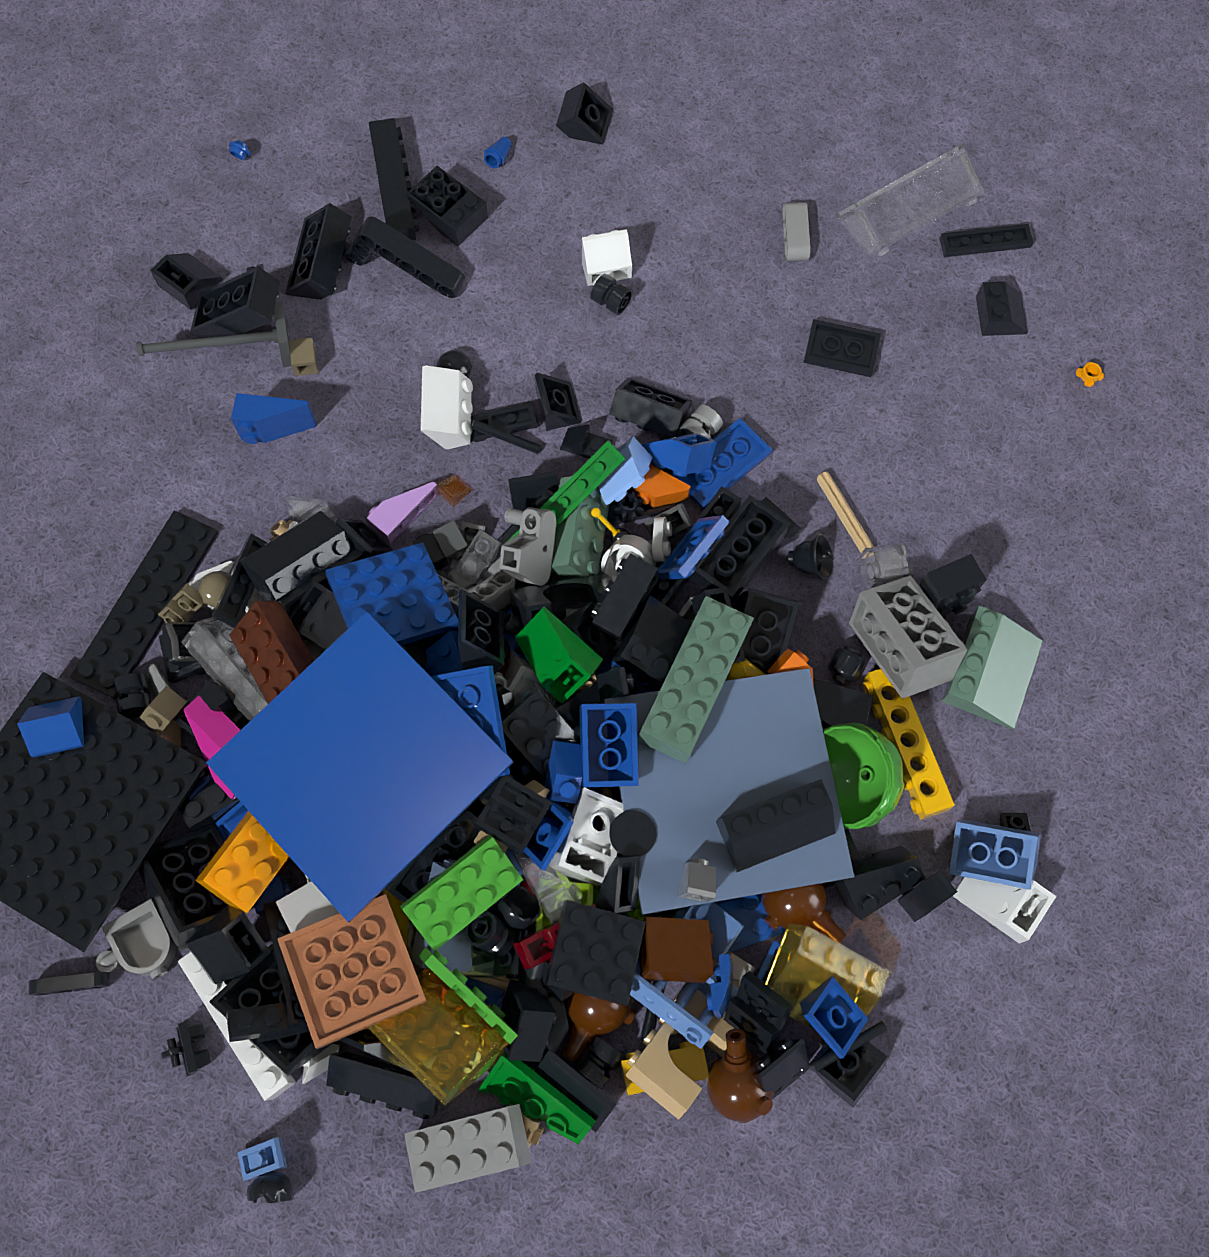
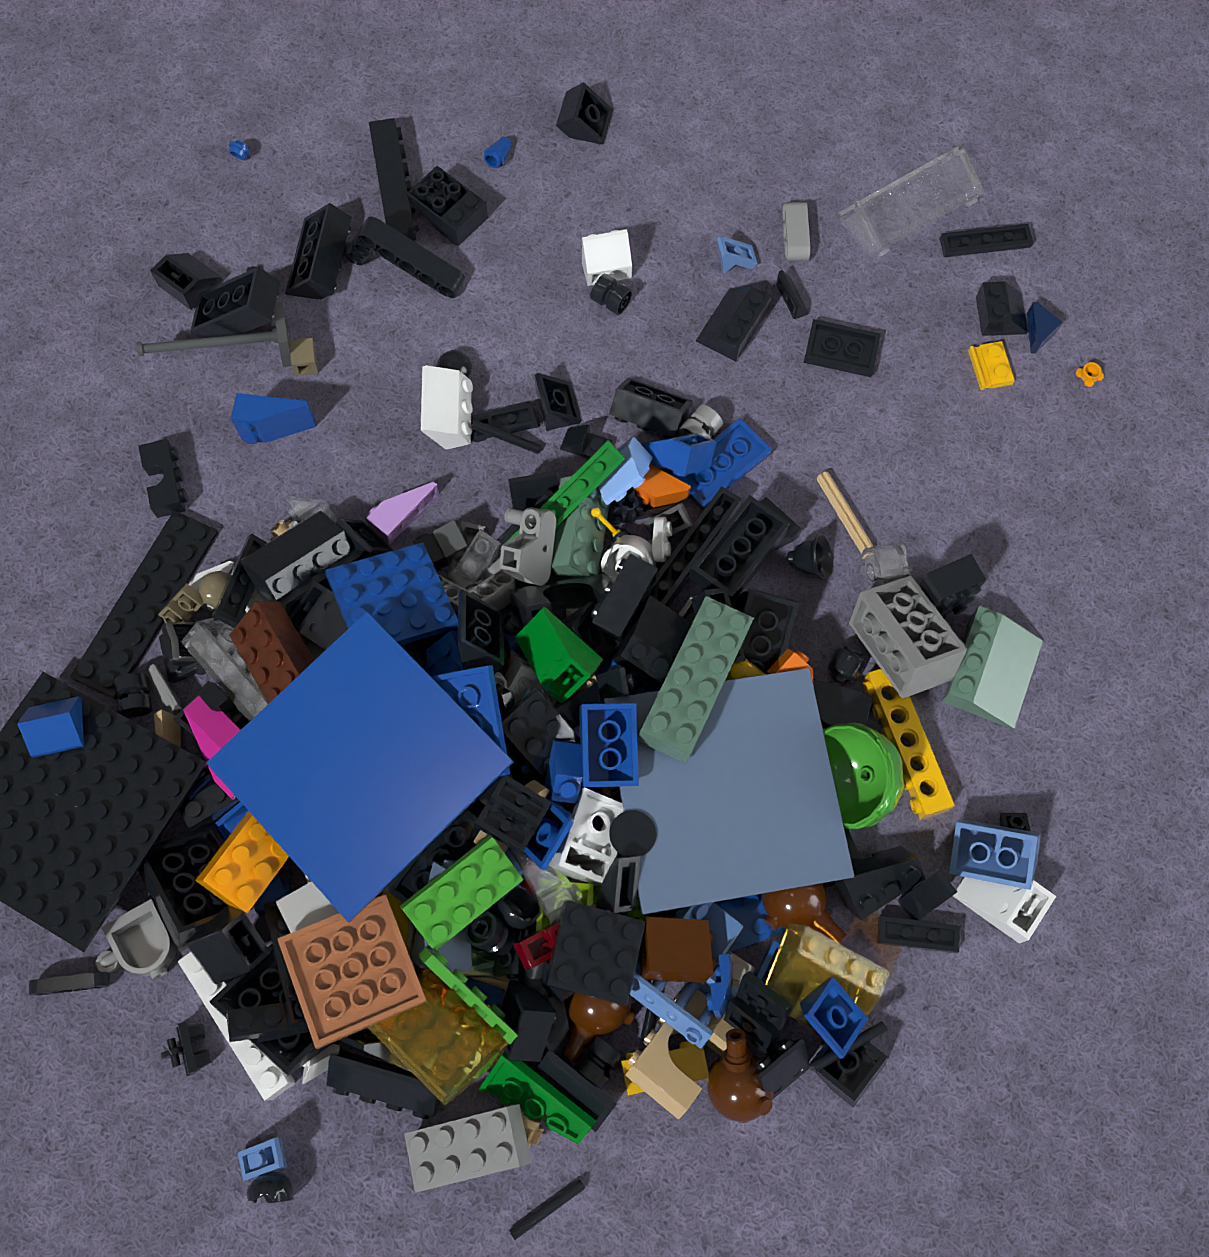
(163, 709): dark tan brick -> none
(166, 496): none -> black arch
(452, 490): clear orange slope -> none
(547, 1209): none -> black bar
(693, 548): blue plate -> none
(698, 881): light grey slope -> none
(735, 253): none -> medium blue slope
(735, 321): none -> black slope
(777, 825): black slope -> none
(790, 295): none -> black slope
(918, 934): none -> black plate
(991, 365): none -> yellow plate
(1041, 326): none -> dark blue slope

